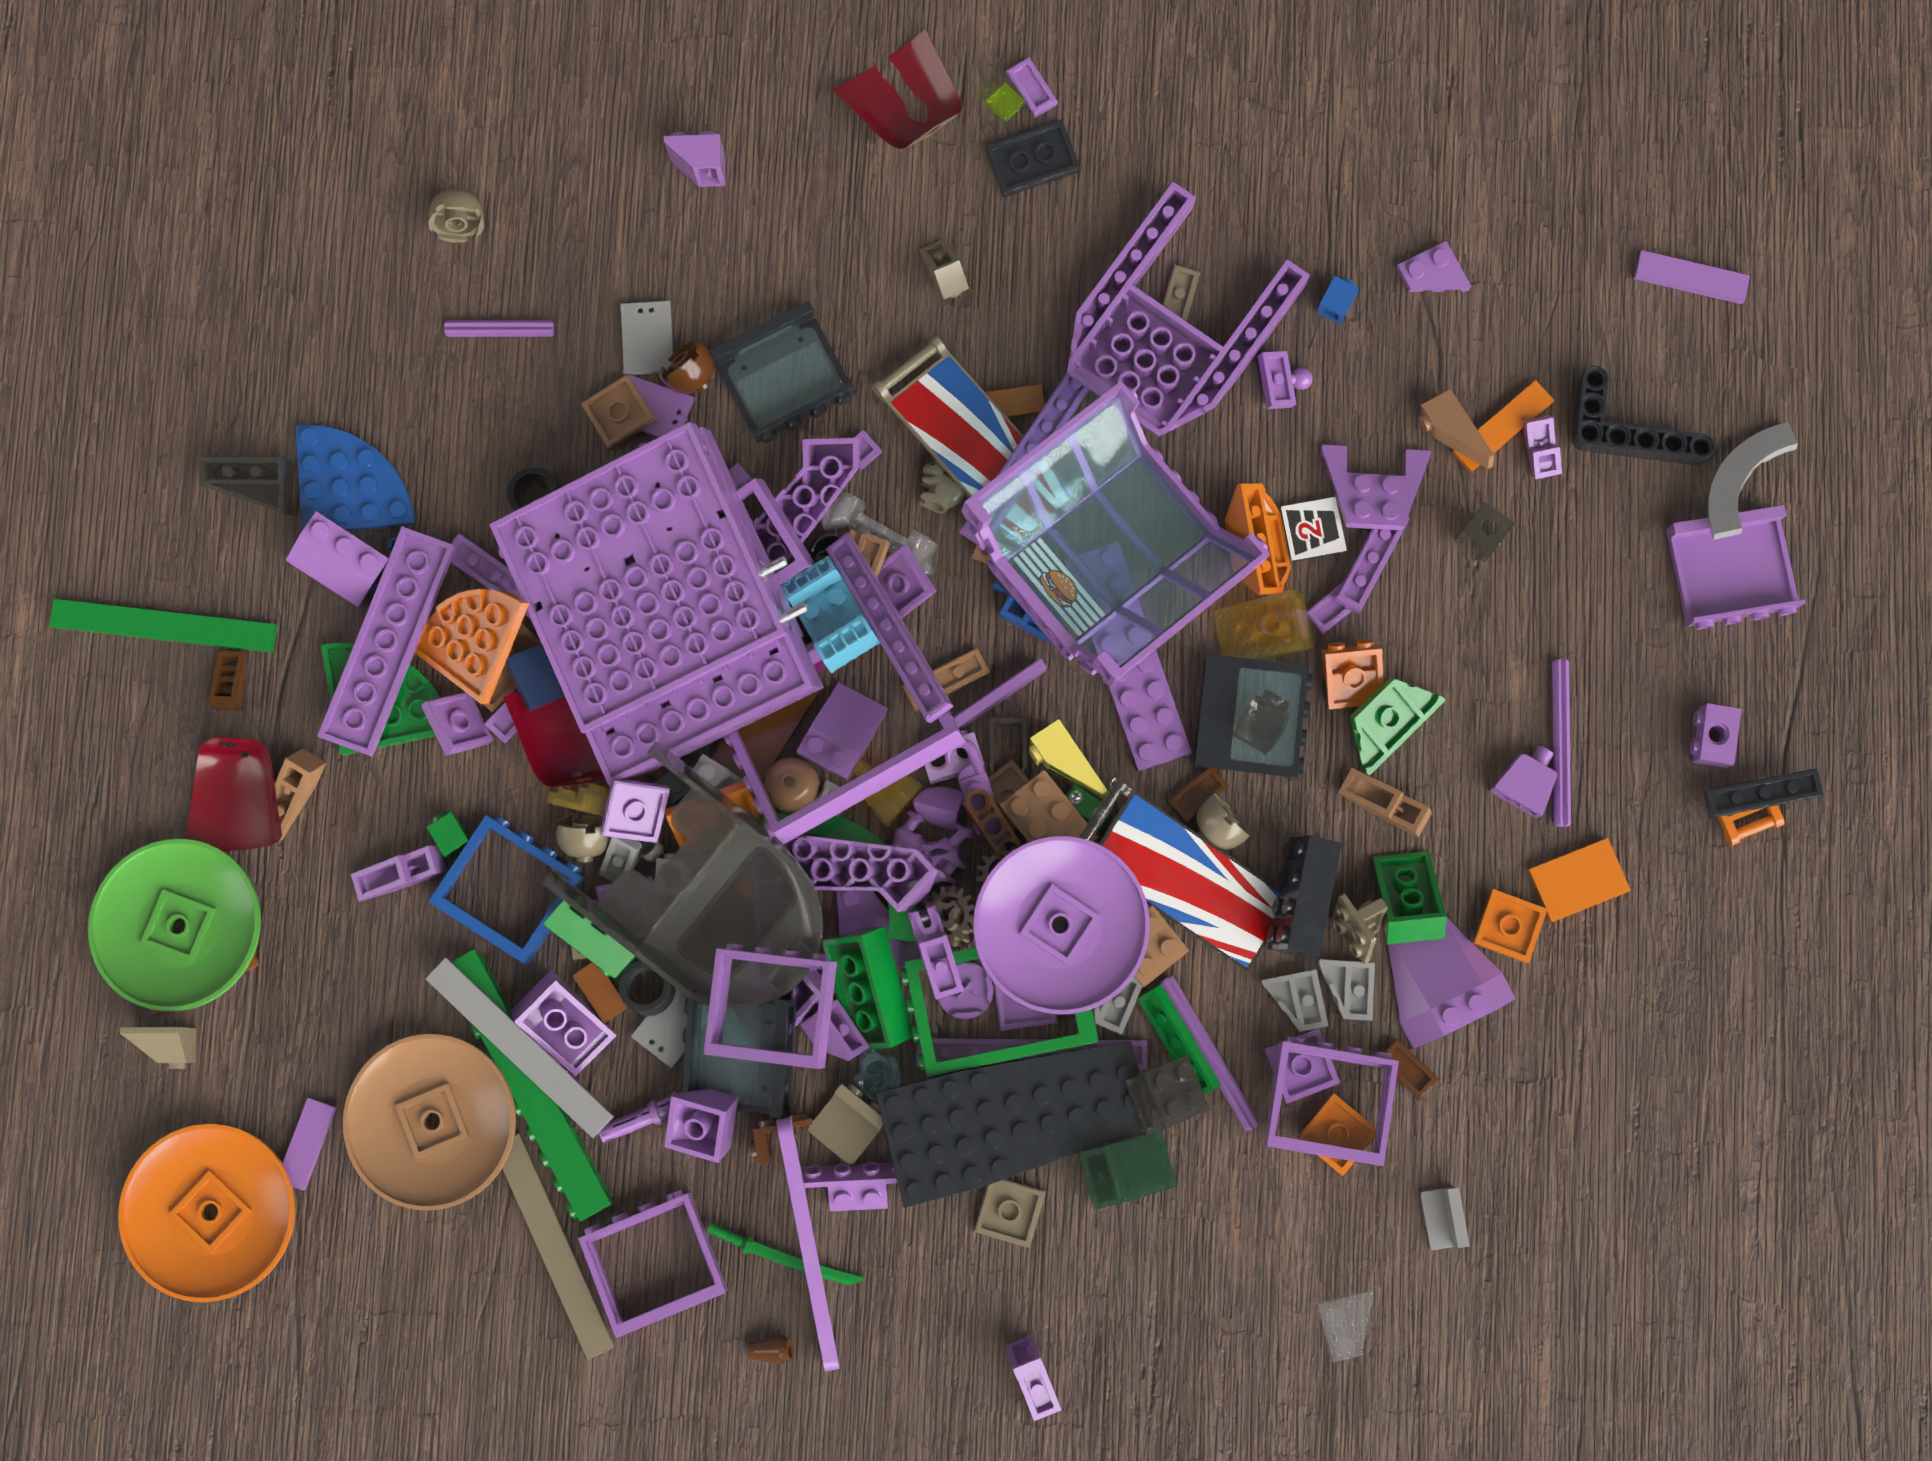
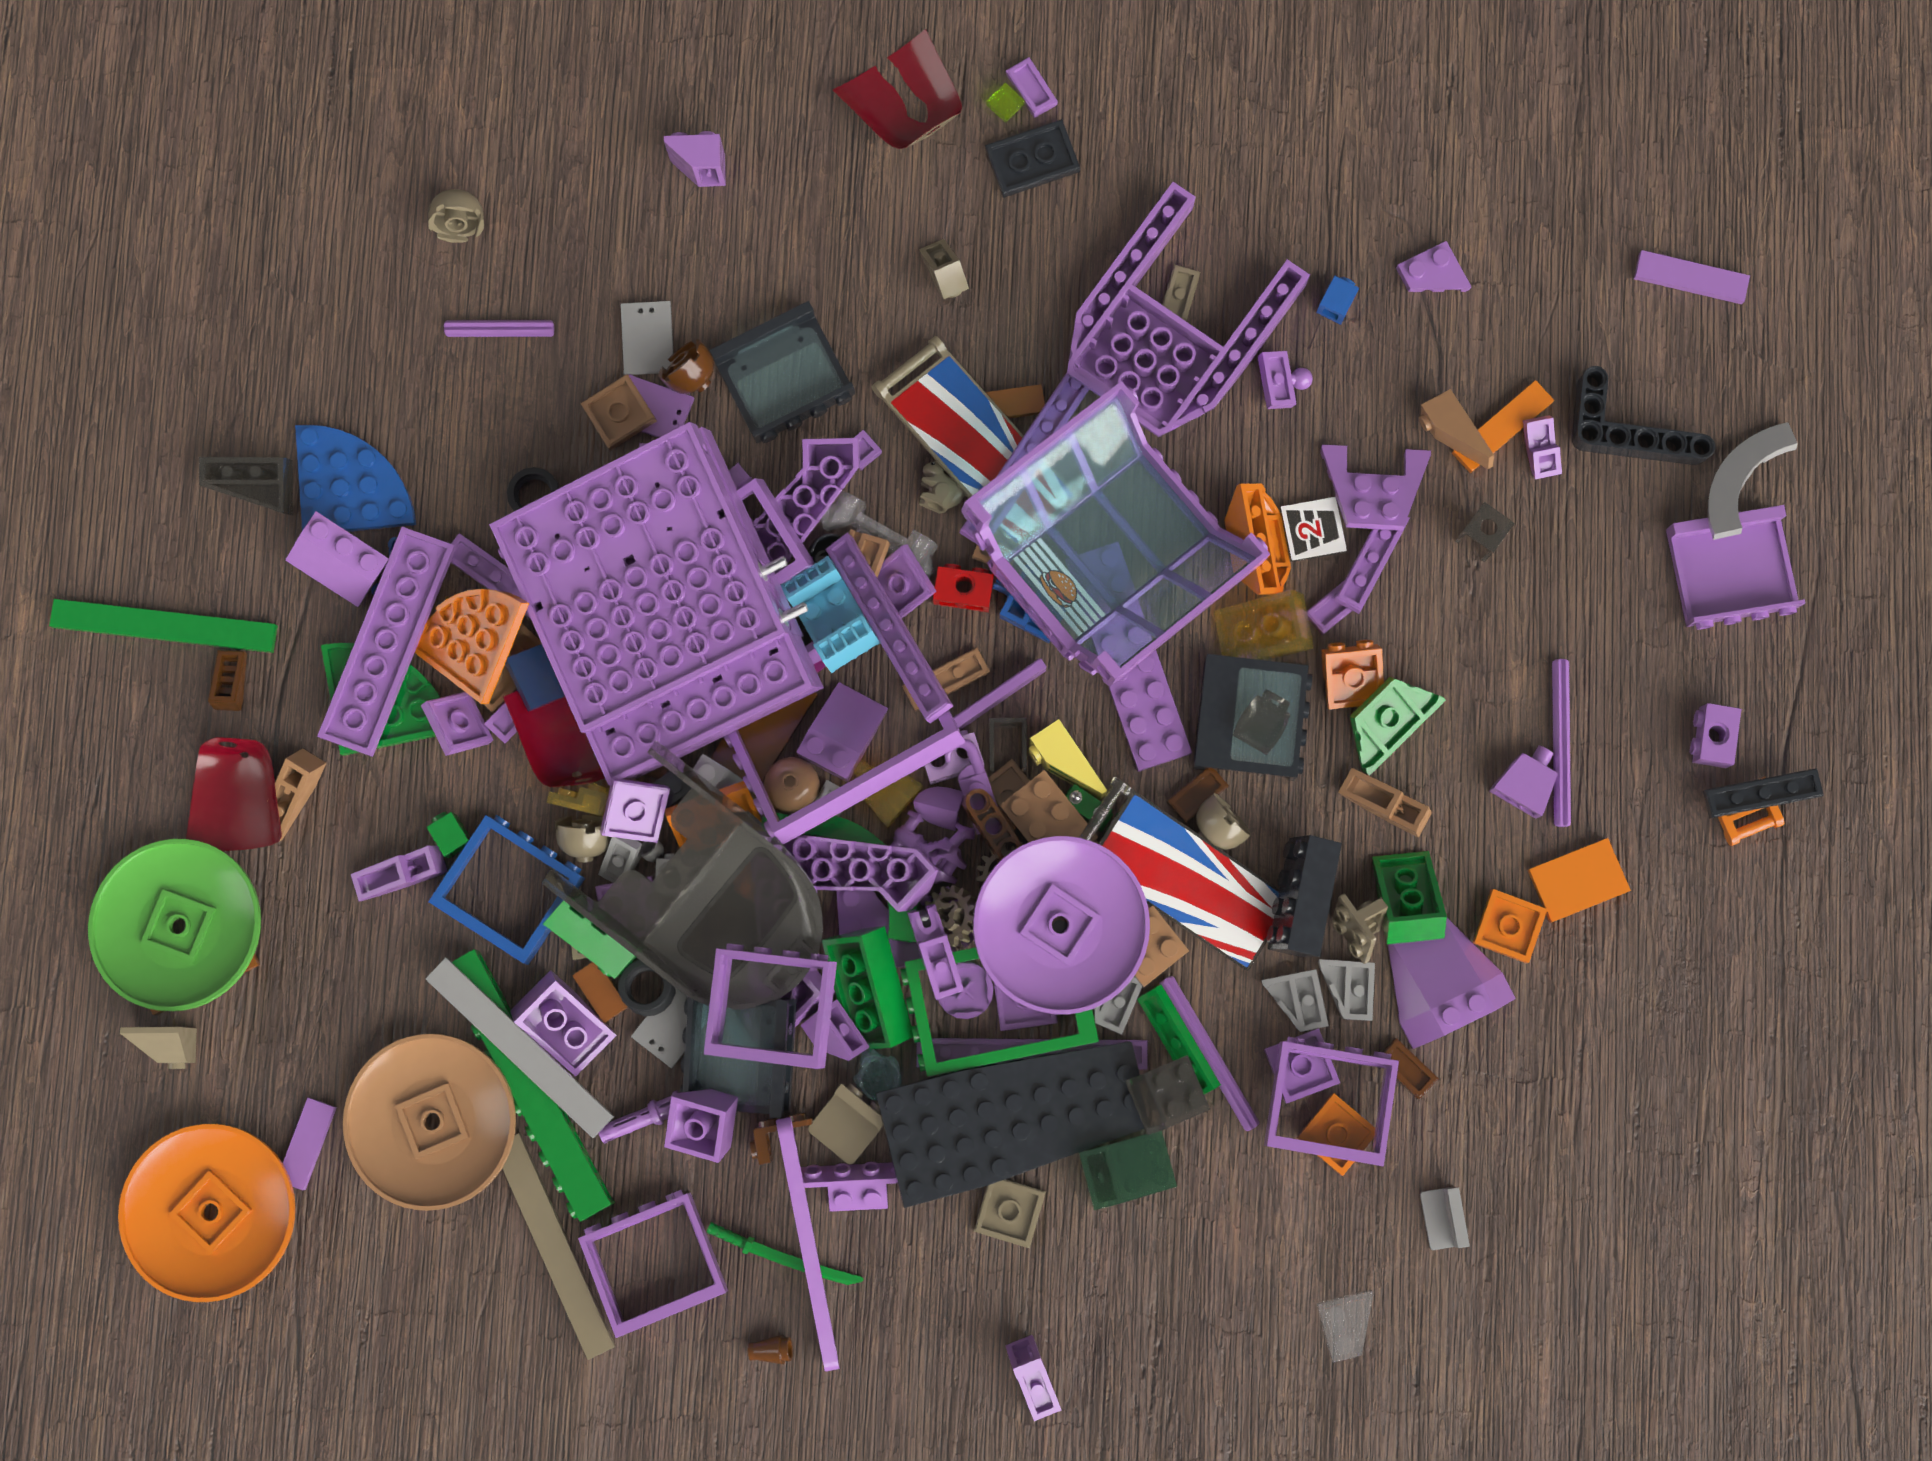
(976, 599): none -> red brick

